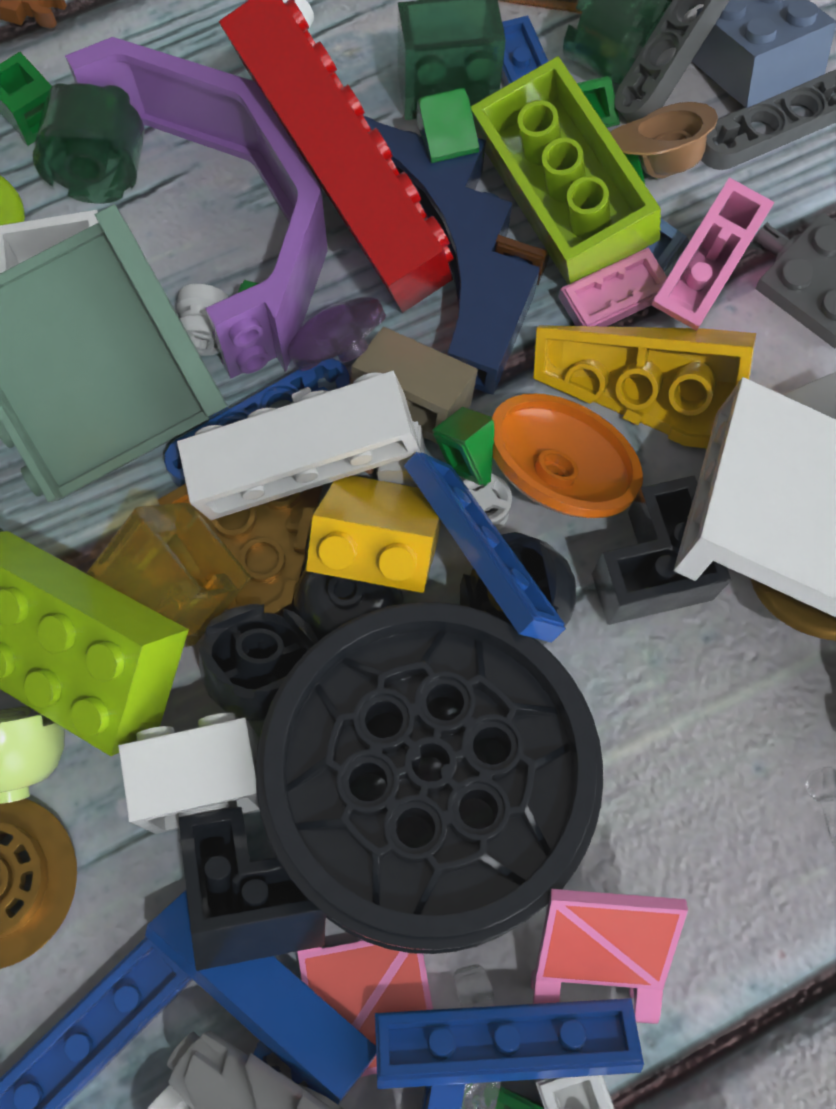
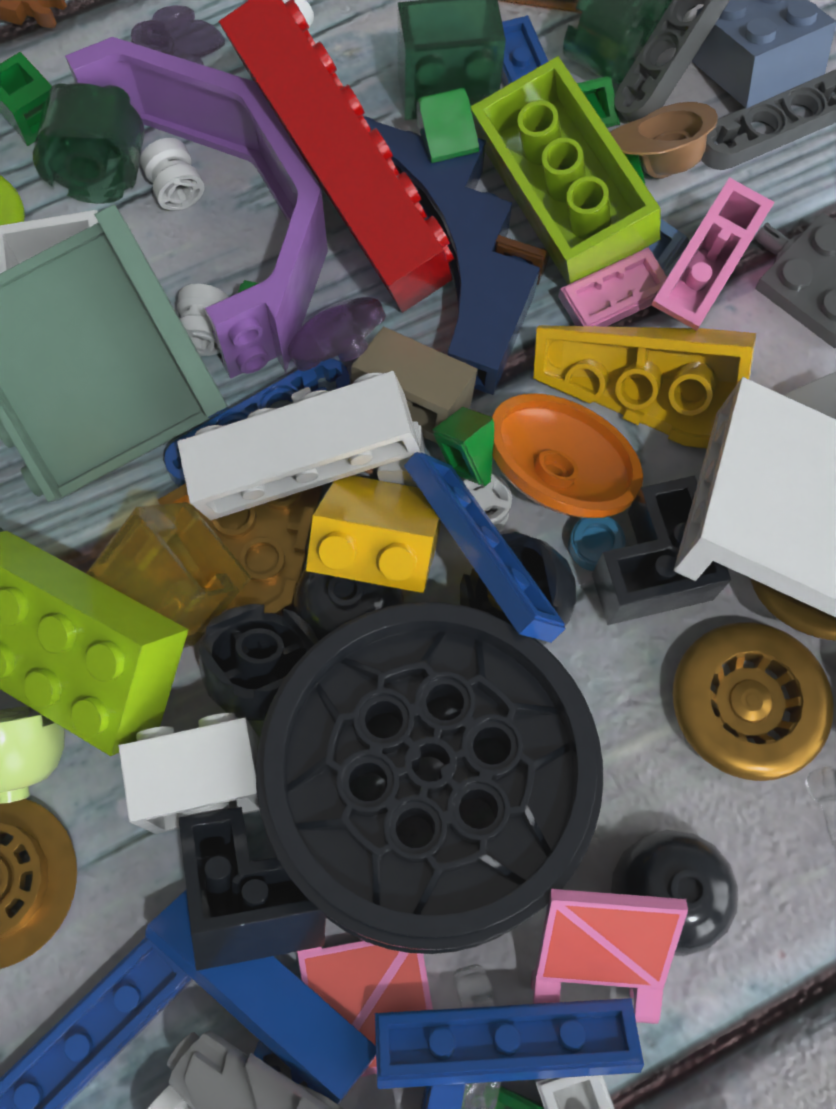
(170, 170): none -> white wheel
(178, 34): none -> clear purple plate
(592, 538): none -> dark azure tile
(682, 868): none -> black cylinder
(752, 701): none -> pearl gold wheel

